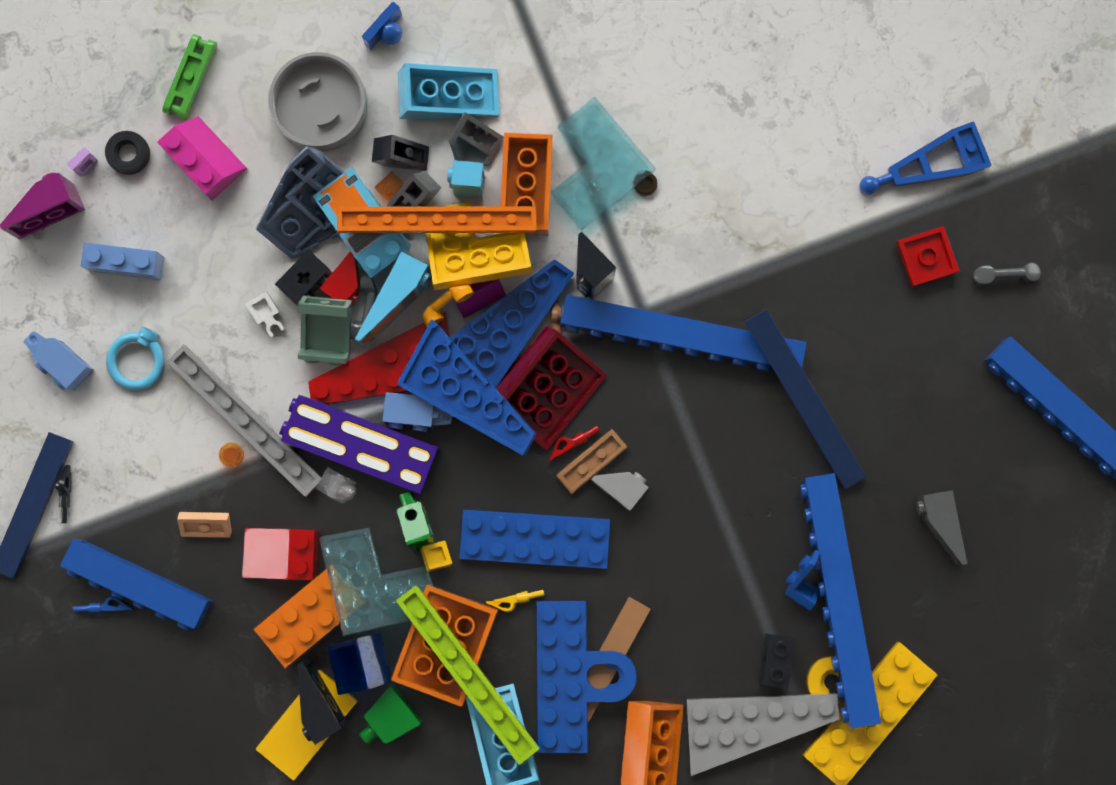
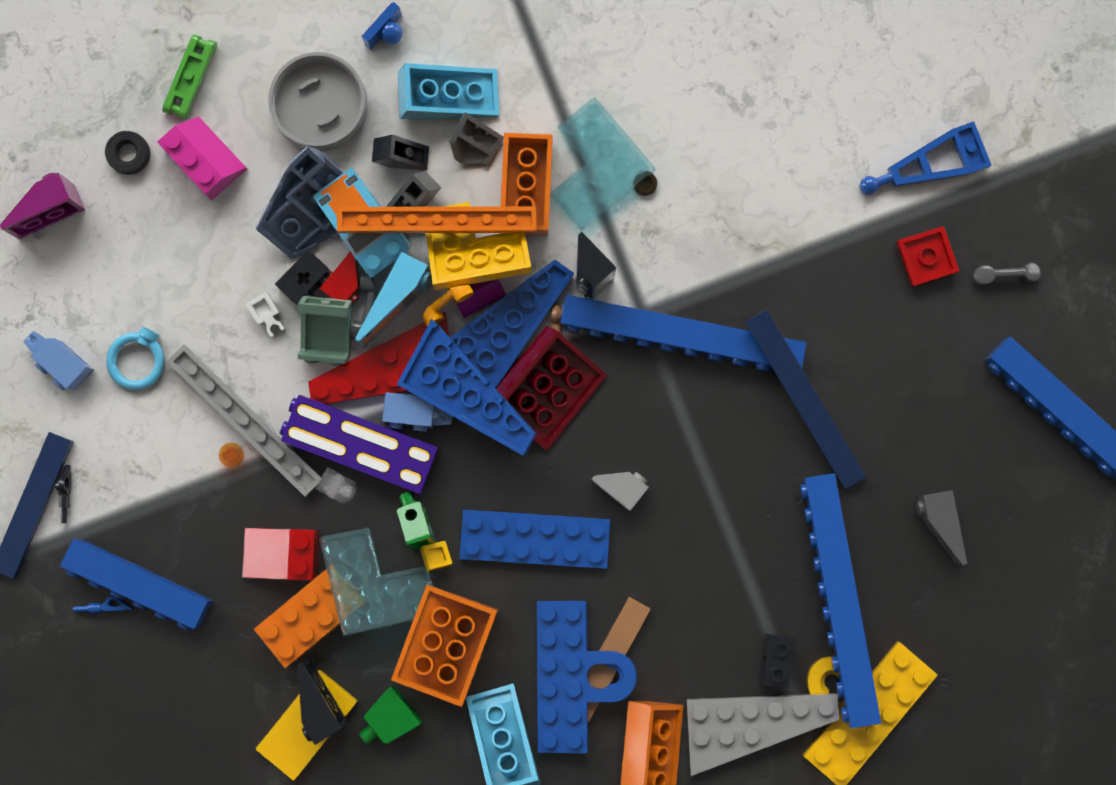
(82, 161): lavender tile -> none
(122, 261): medium blue brick -> none
(204, 524): light nougat plate -> none
(359, 664): clear blue piece -> none
(389, 186): clear orange plate -> none
(467, 179): medium azure brick -> none
(468, 674): lime plate -> none
(514, 599): yellow hand -> none
(571, 443): red hand -> none
(591, 461): medium nougat tile -> none
(798, 588): blue bracket -> none

